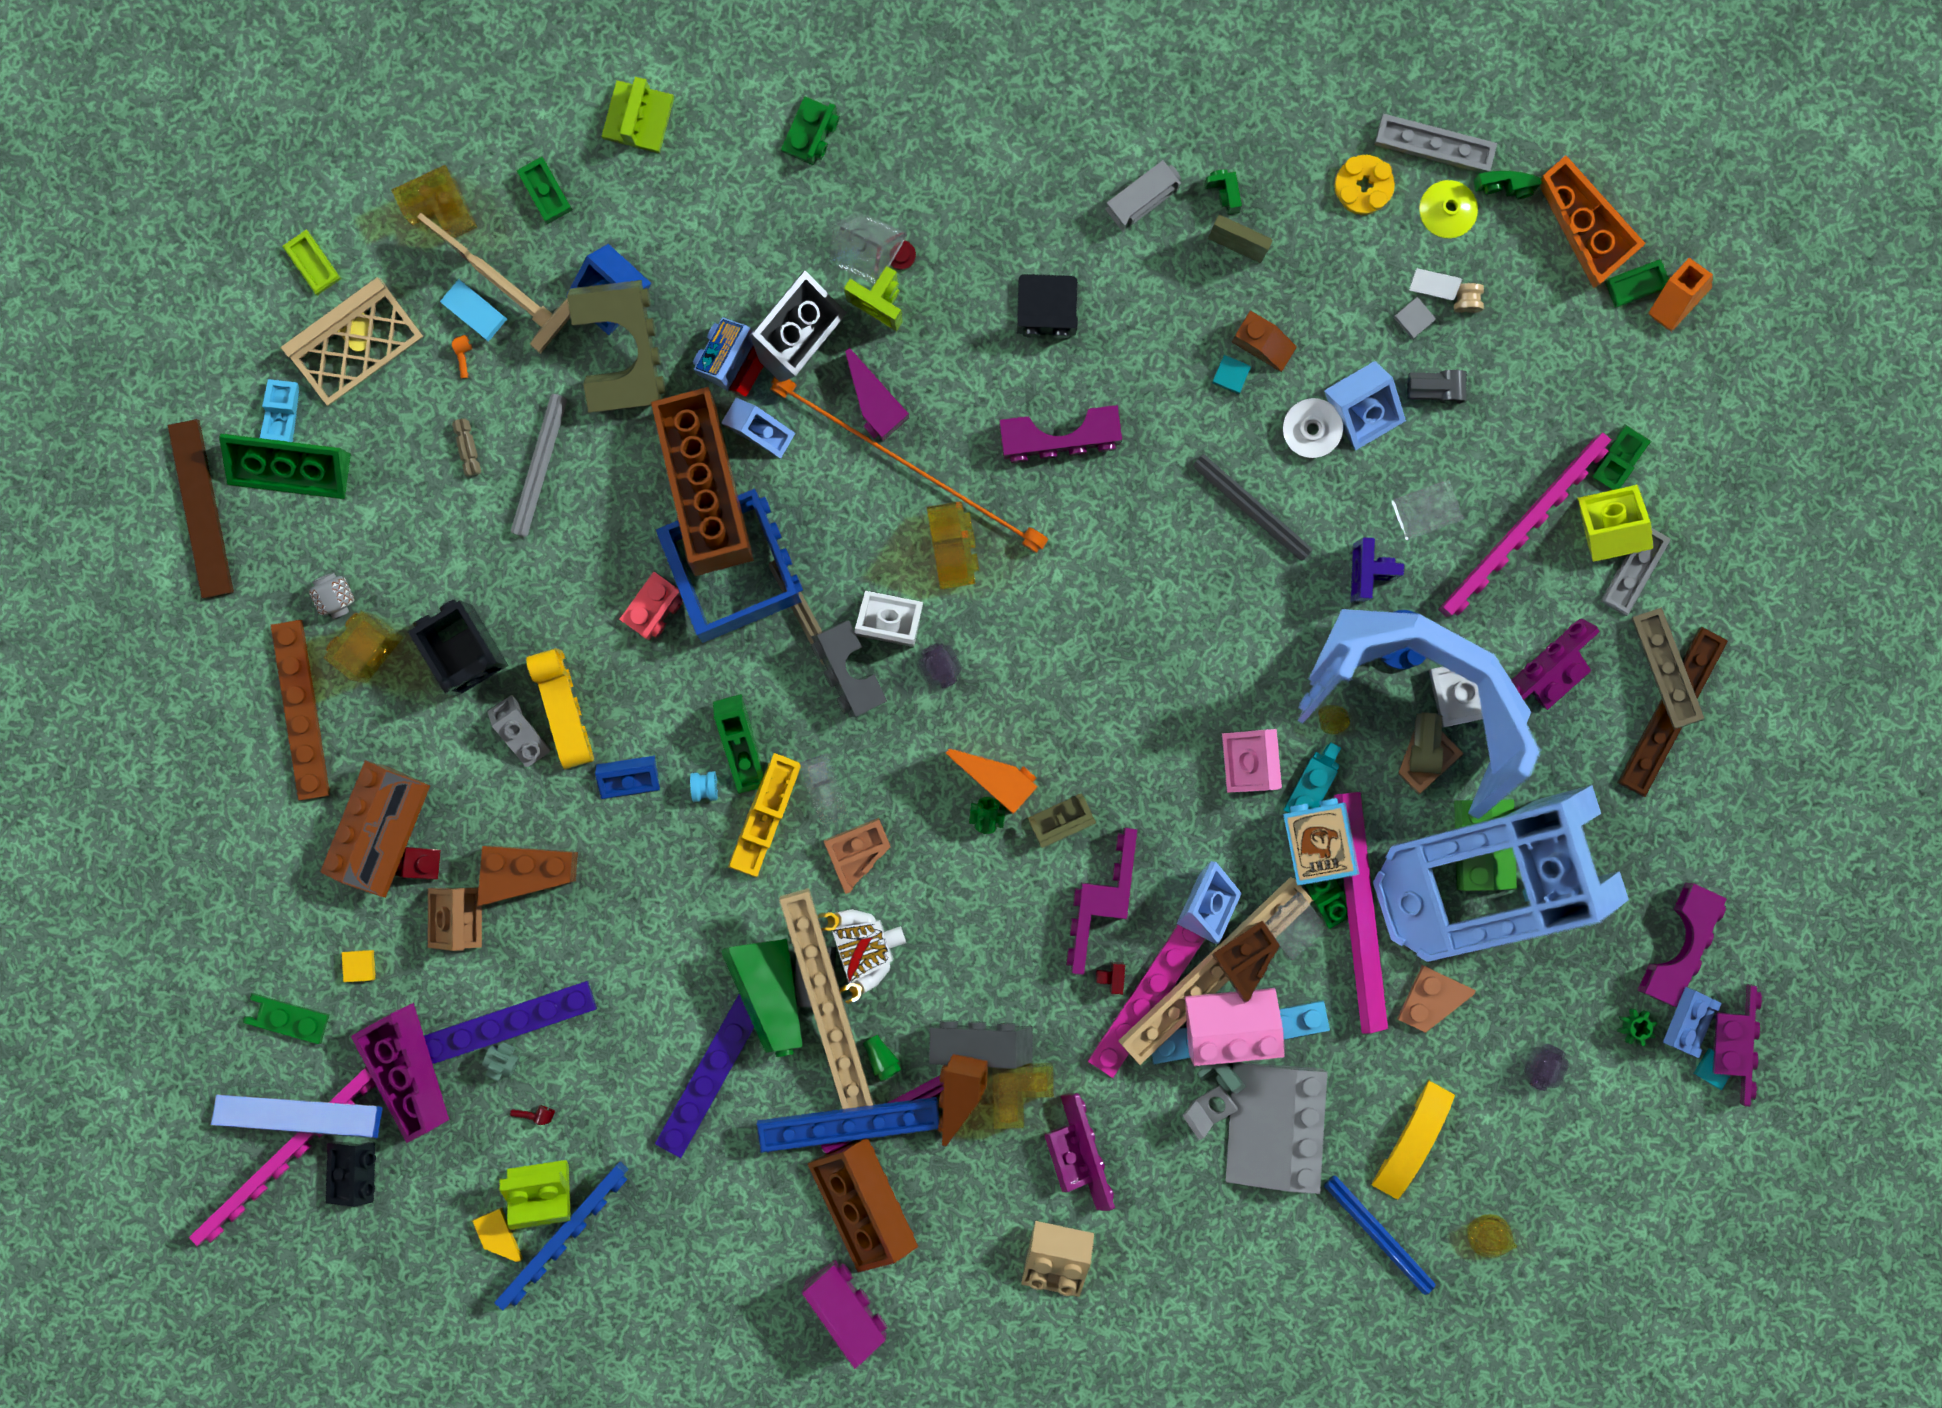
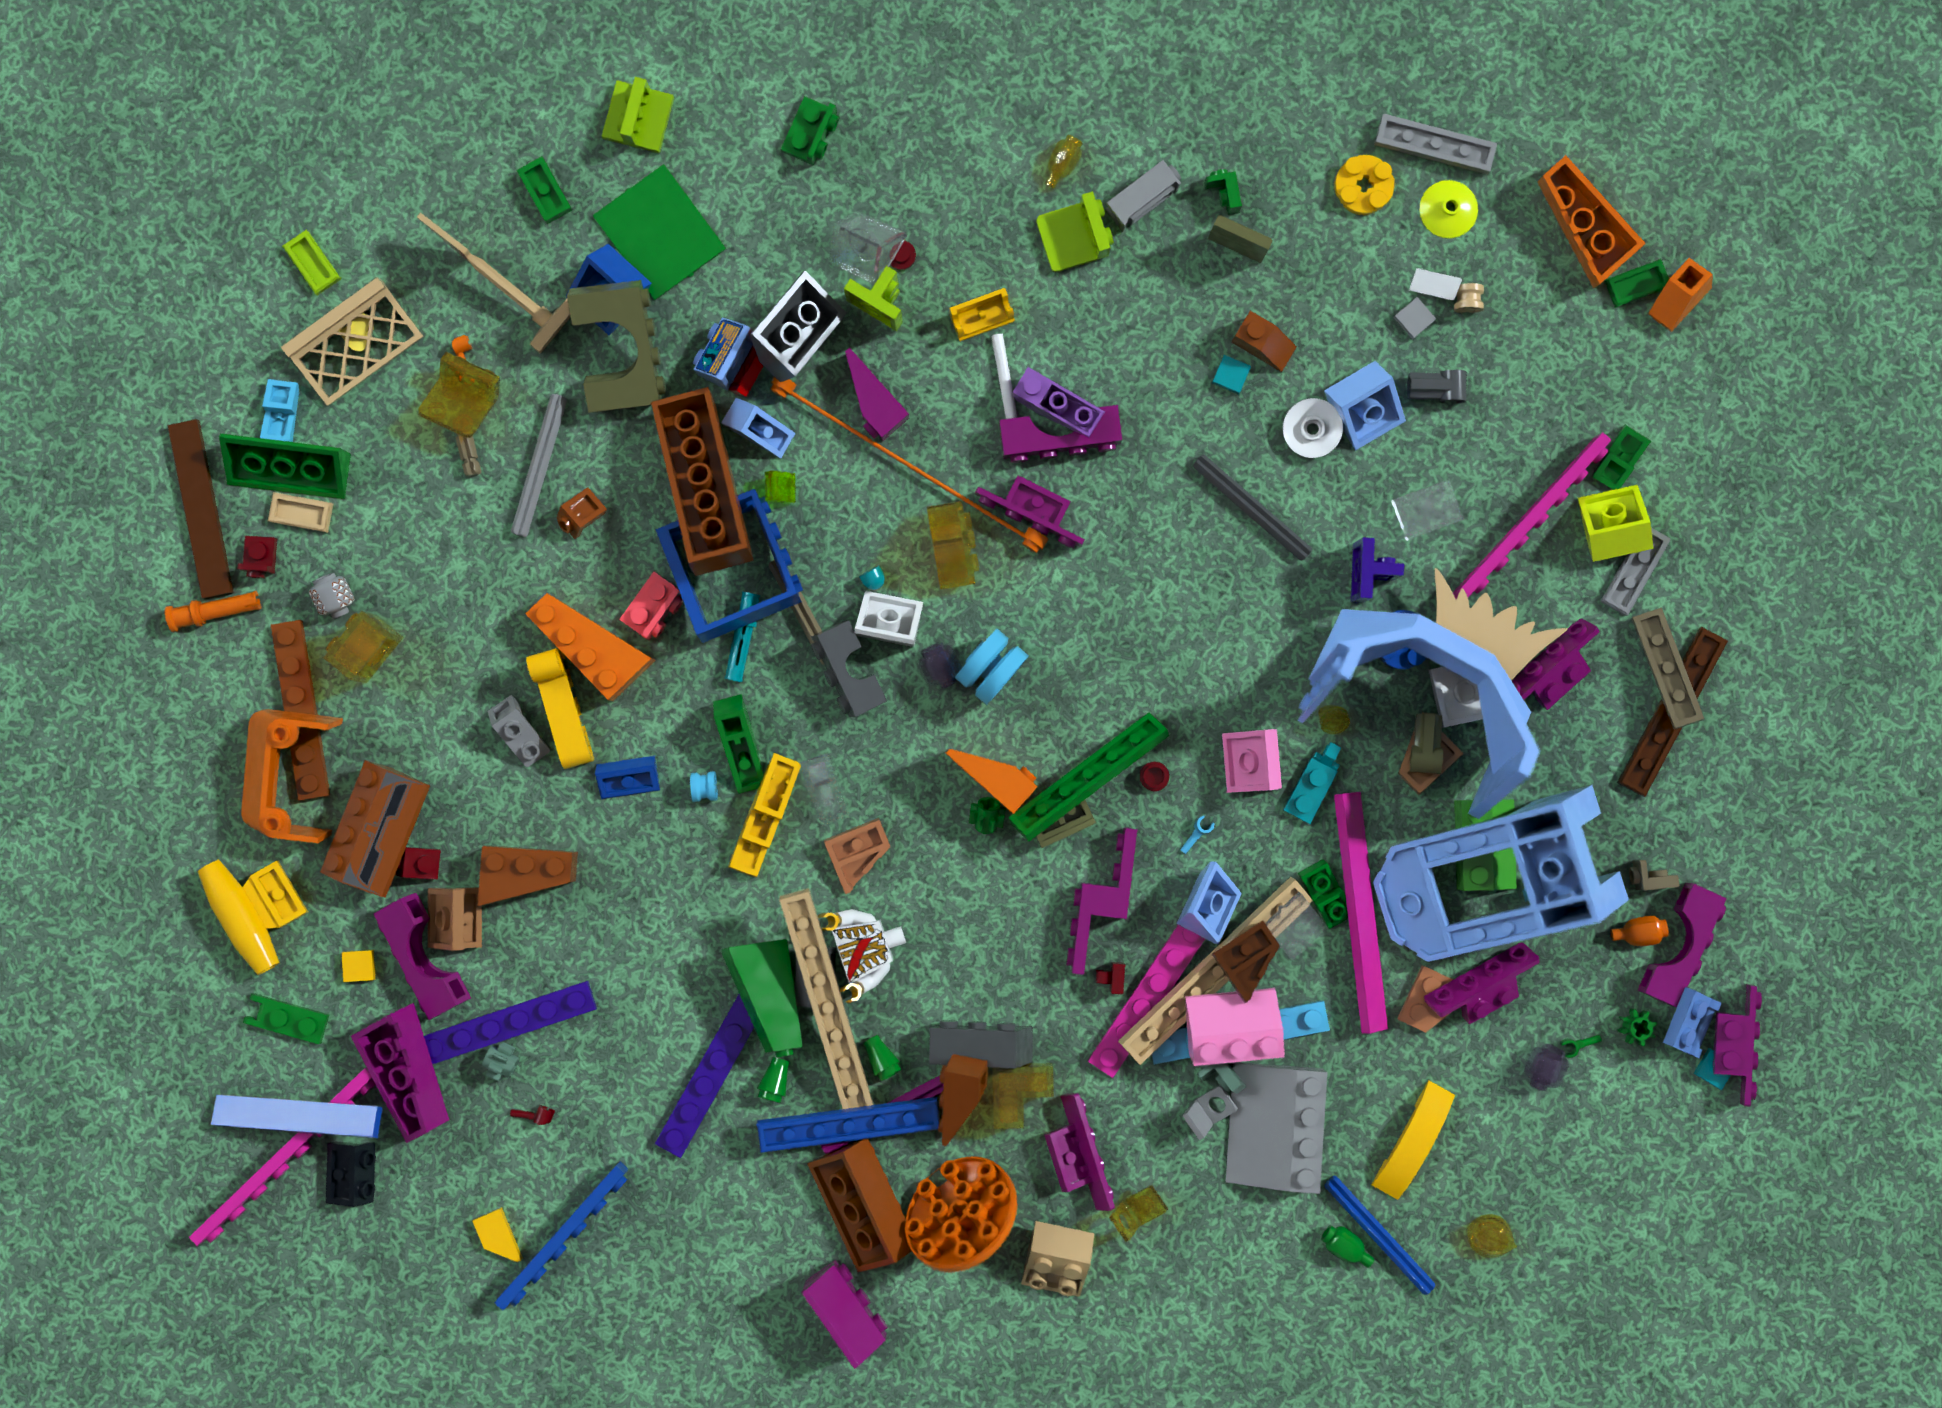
(198, 613): none -> orange pin
(248, 911): none -> yellow plate
(258, 556): none -> dark red bracket
(267, 734): none -> orange windscreen
(300, 512): none -> tan tile
(403, 928): none -> magenta arch
(436, 195): clear yellow brick -> none
(460, 396): none -> clear yellow bracket
(463, 658): black container -> none
(473, 310): medium azure slope -> none
(537, 1194): lime bracket -> none
(580, 512): none -> dark orange bracket
(595, 651): none -> orange wedge
(659, 231): none -> green piece
(735, 672): none -> teal pin
(774, 1081): none -> green cone
(780, 487): none -> clear neon green plate
(873, 579): none -> teal hinge
(964, 1217): none -> orange bracket
(981, 314): none -> yellow hinge
(988, 664): none -> medium azure wheel
(1004, 376): none -> white bar
(1035, 505): none -> magenta bracket
(1047, 306): black bracket -> none
(1056, 403): none -> medium lavender slope
(1063, 160): none -> clear yellow plant
(1075, 234): none -> lime bracket
(1088, 776): none -> green plate
(1138, 1210): none -> clear yellow bracket
(1154, 776): none -> dark red plate
(1196, 834): none -> medium azure hand
(1321, 842): brick -> none
(1346, 1246): none -> green plant
(1484, 986): none -> magenta bracket
(1495, 634): none -> tan piece
(1515, 183): green slope -> none
(1580, 1044): none -> green hand
(1642, 931): none -> orange plant
(1657, 878): none -> dark tan bracket

